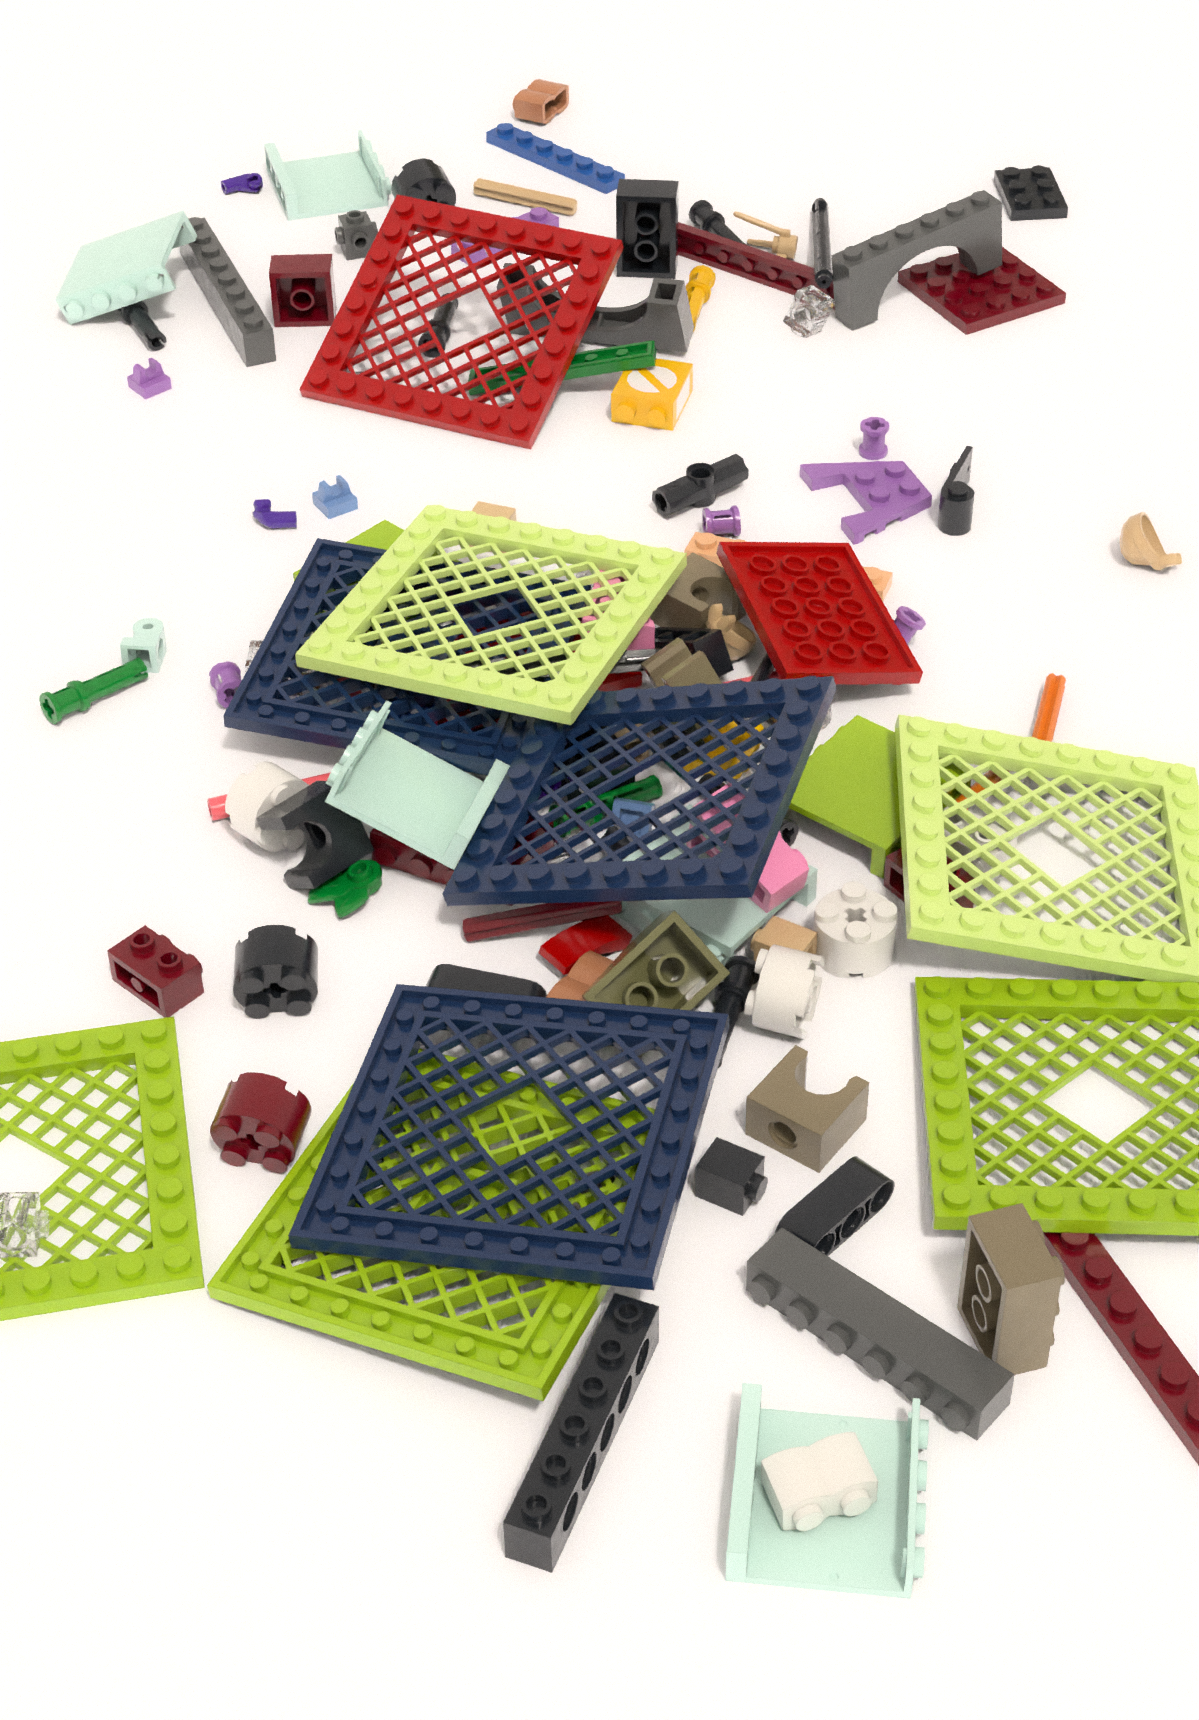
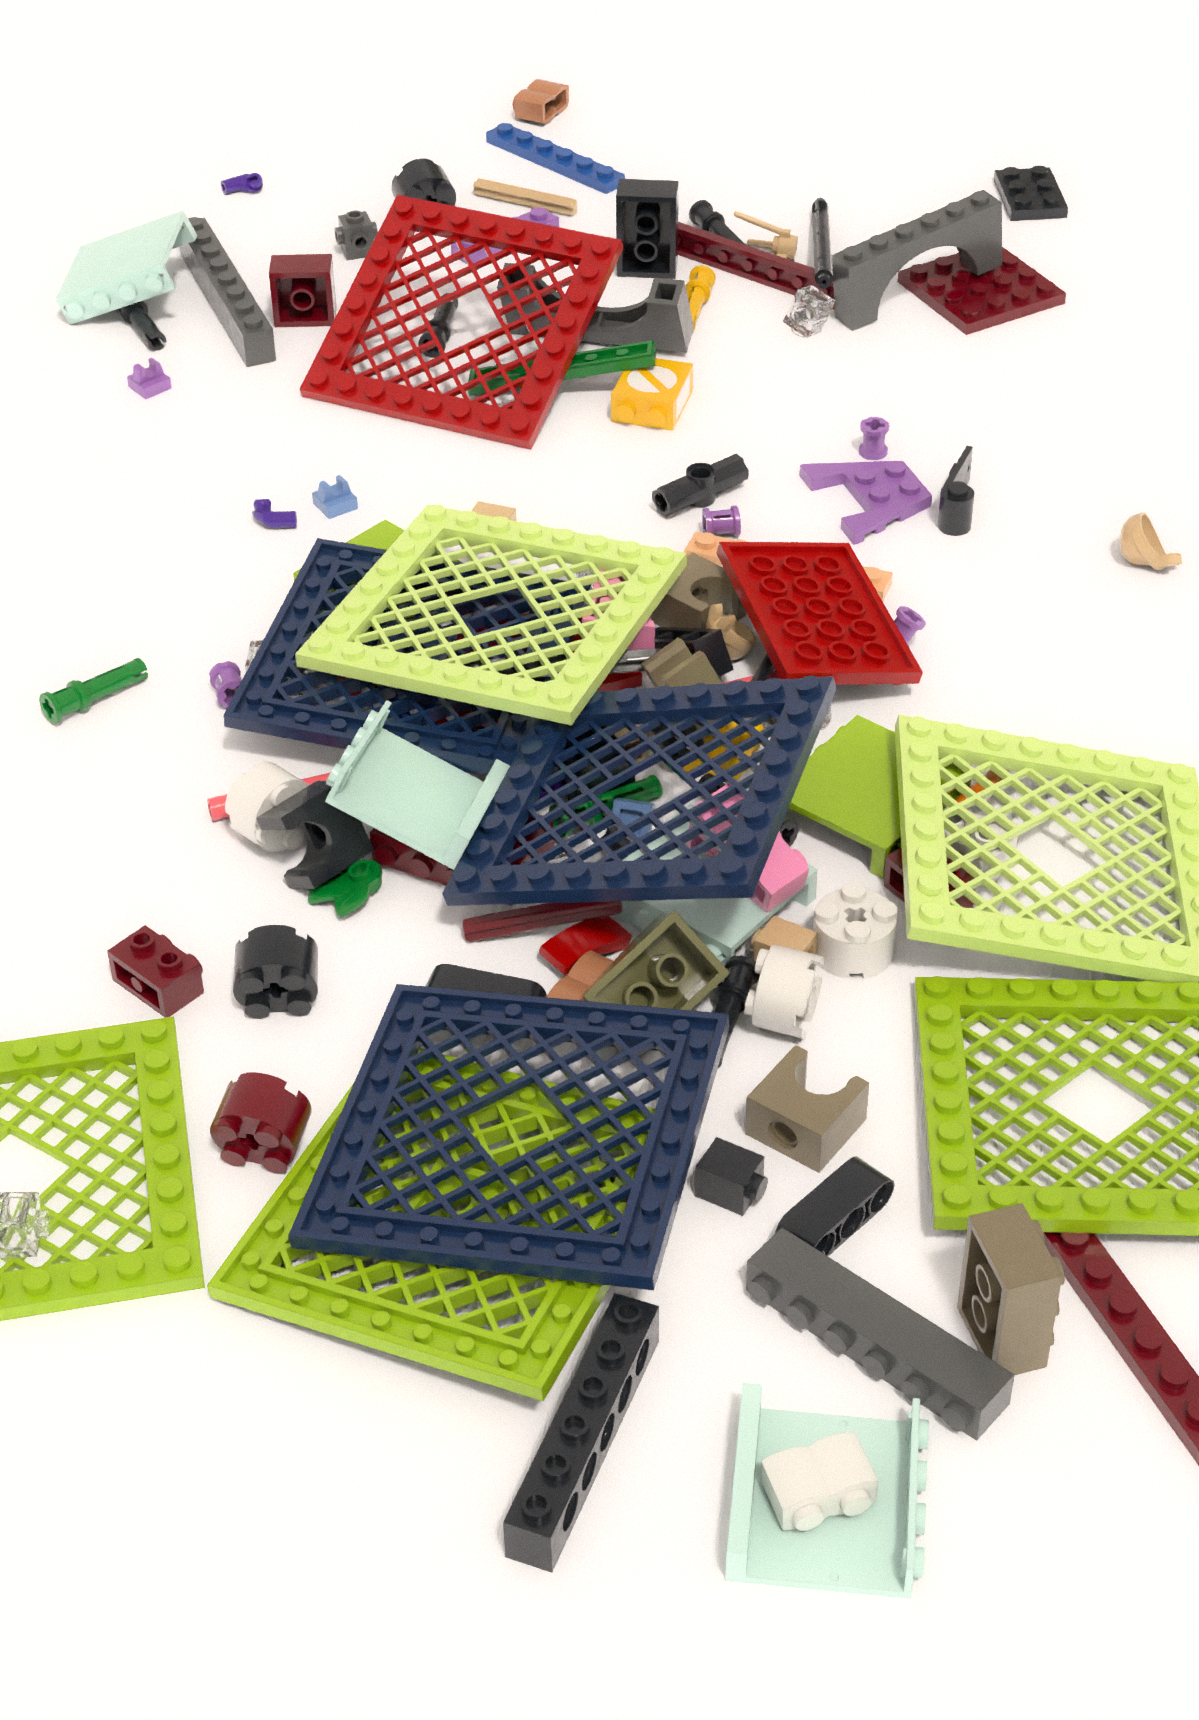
(147, 644): light aqua leg -> none
(328, 182): light aqua panel -> none
(1049, 707): orange axle -> none

